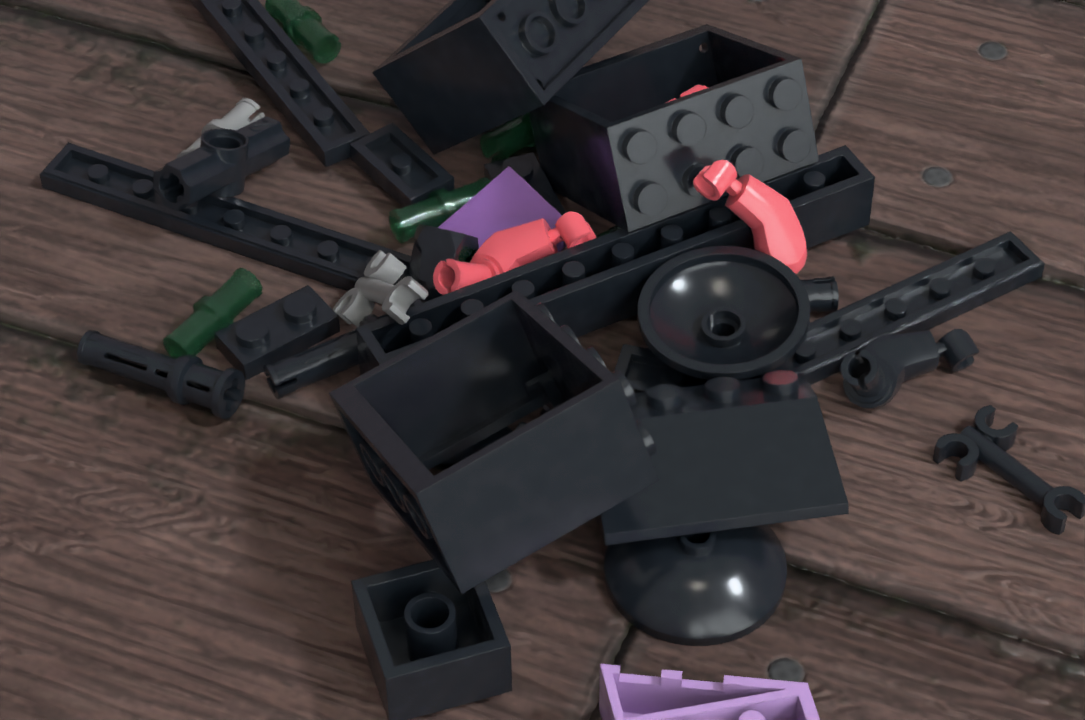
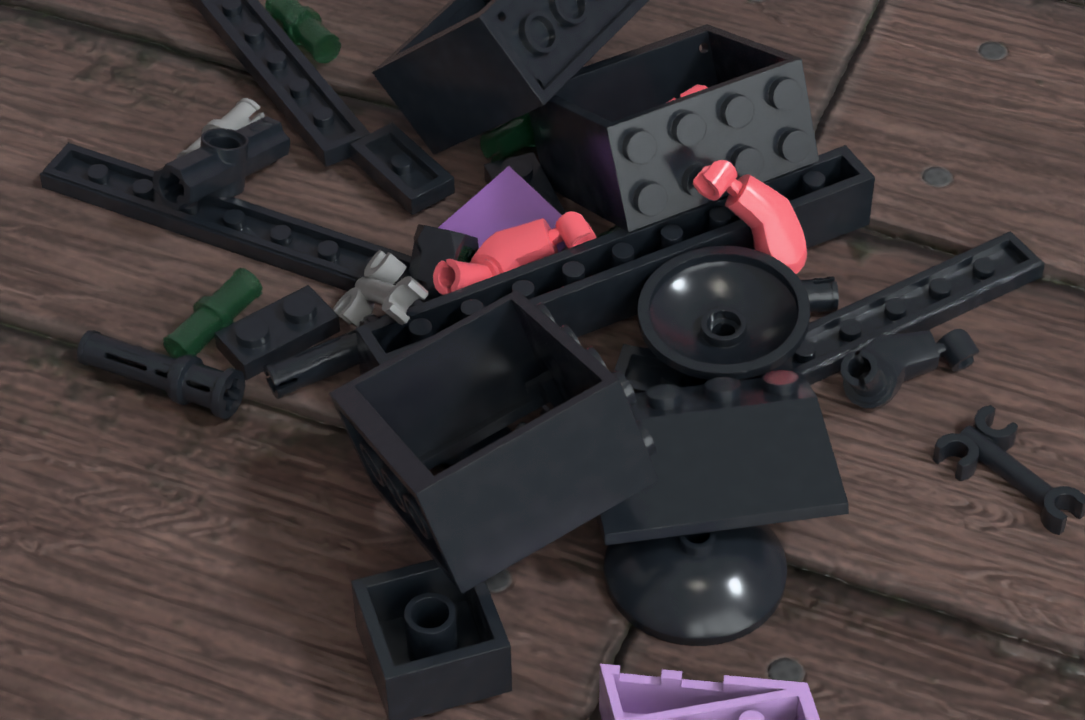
(433, 210): clear green pin -> none

